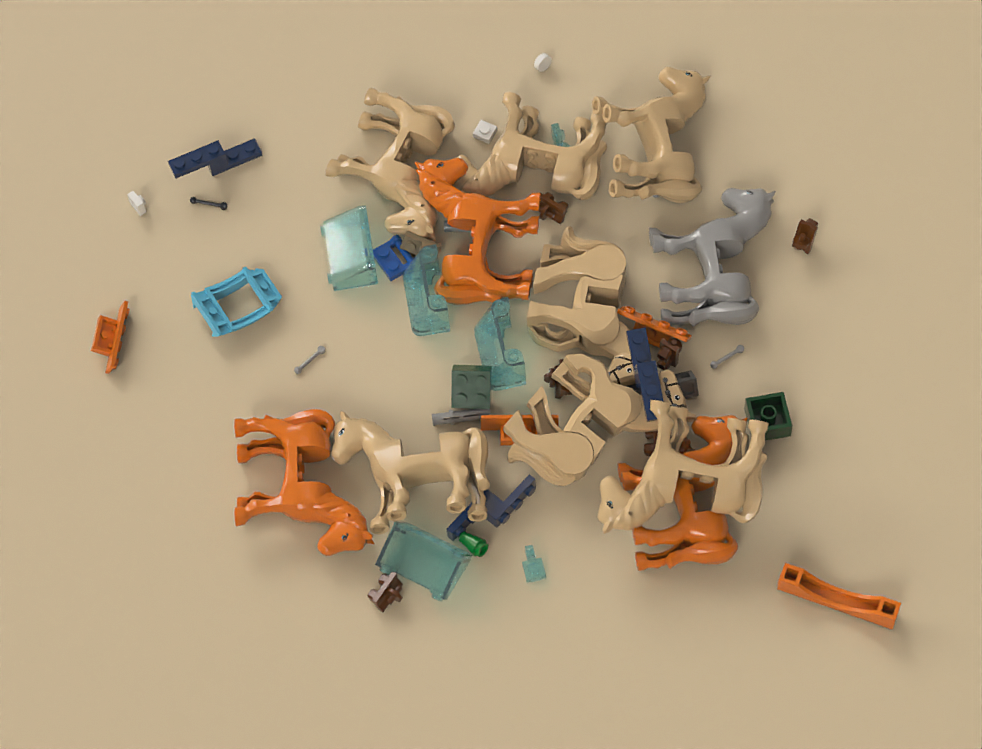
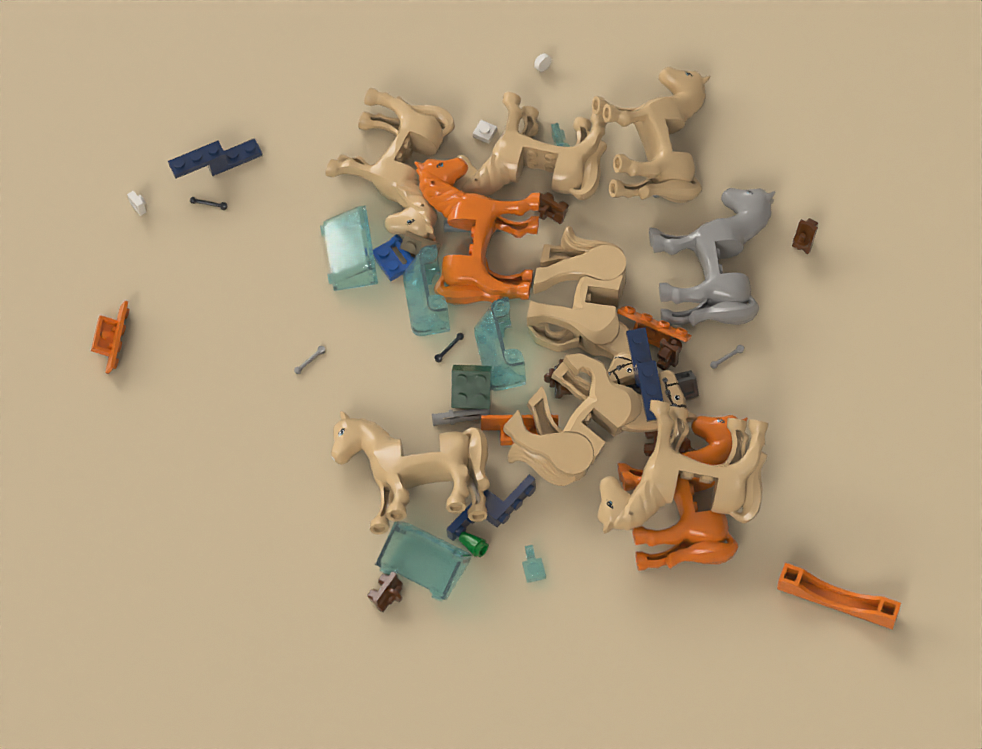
(214, 315): medium azure wedge -> none
(301, 441): orange animal -> none
(438, 358): none -> black hinge
(772, 410): dark green brick -> none

